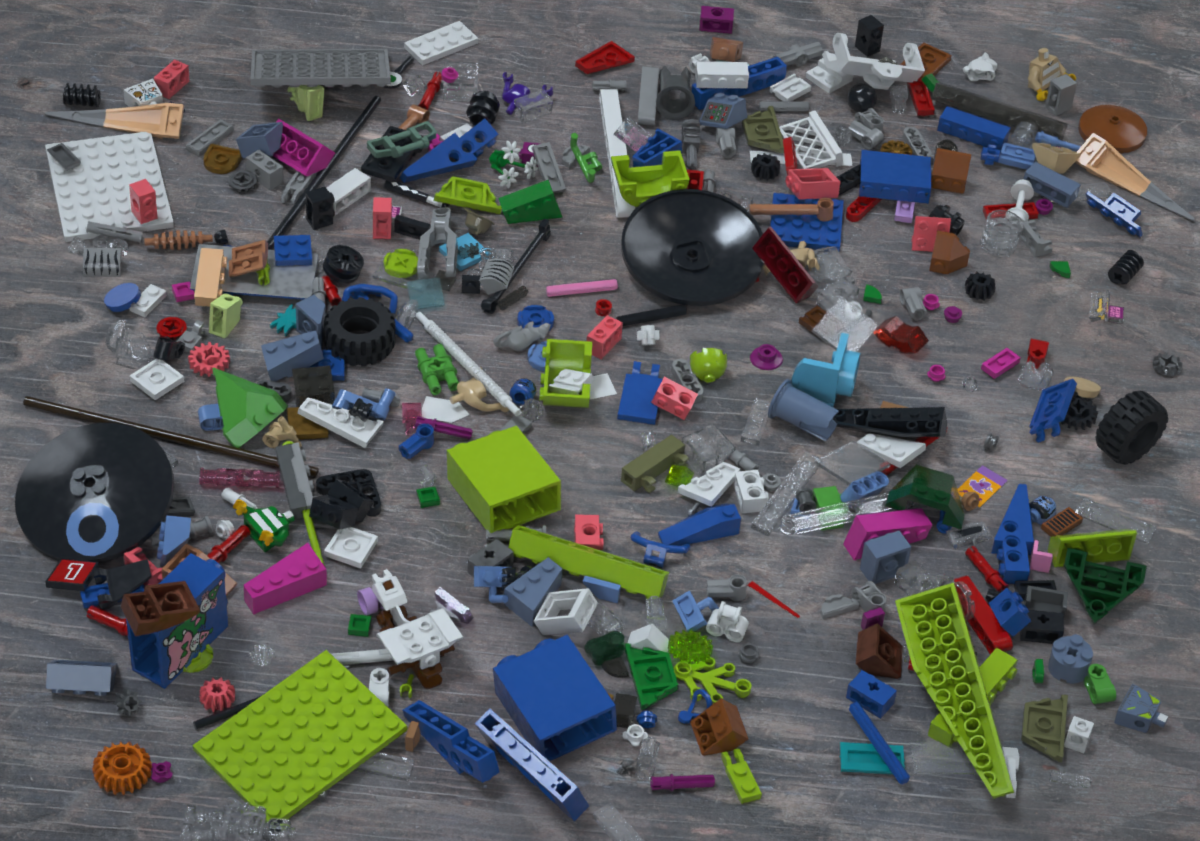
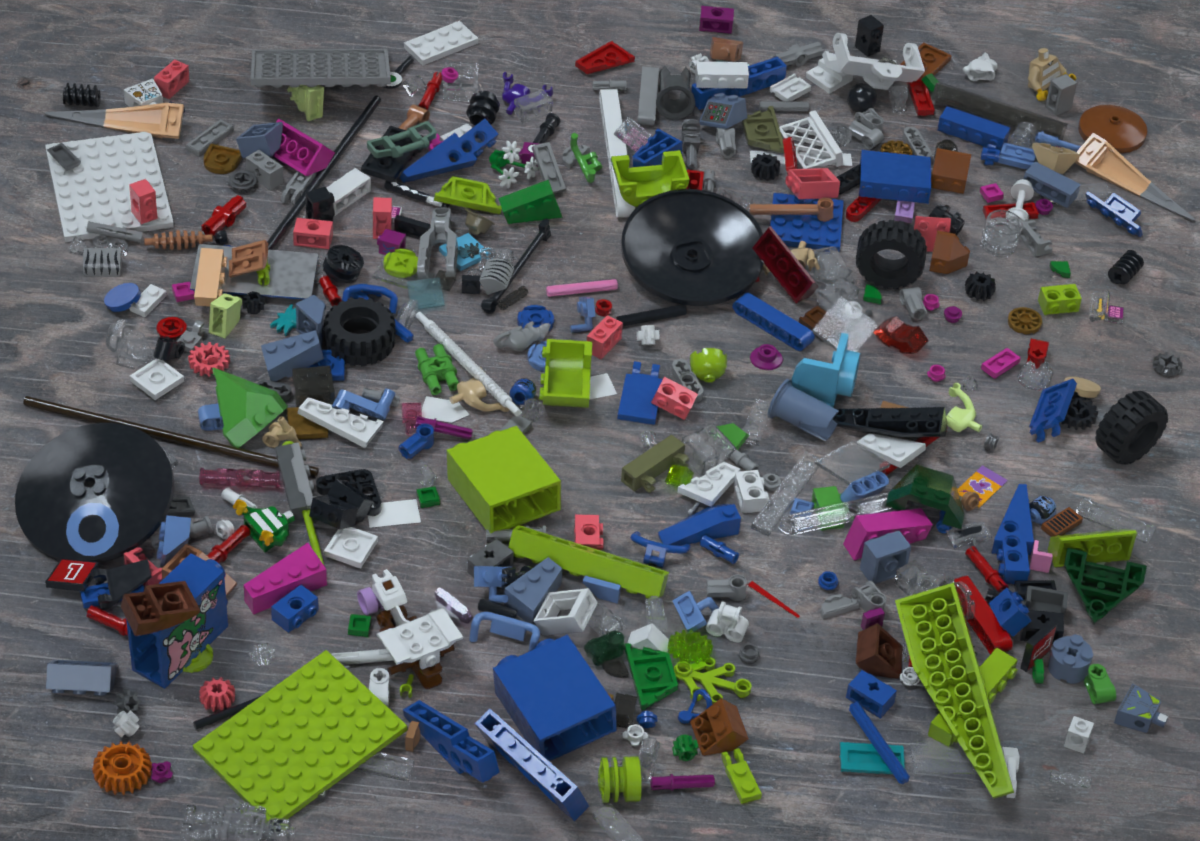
(126, 724): none -> white gear
(224, 215): none -> red piece
(253, 302): none -> black gear
(292, 250): blue plate -> none
(294, 608): none -> blue brick
(313, 233): none -> coral brick
(318, 288): light grey axle -> none
(361, 409): black wheel -> none
(390, 241): none -> magenta brick
(396, 514): none -> white sticker
(488, 606): none -> black axle
(506, 627): none -> medium blue piece
(547, 128): none -> black pin
(570, 382): white plate -> none
(587, 309): none -> medium blue plate
(620, 779): none -> lime wheel
(685, 747): none -> green gear
(719, 549): none -> blue pin
(734, 434): none -> bright green tile
(773, 321): none -> blue beam
(805, 499): dark grey bush -> none
(828, 580): none -> blue plate
(886, 271): none -> black tyre
(909, 677): none -> white plate
(958, 418): none -> yellowish green piece
(991, 193): none -> dark pink plate
(1026, 320): none -> pearl gold wheel
(1038, 645): none -> tile
(1045, 726): olive wing -> none
(1059, 299): none -> lime brick

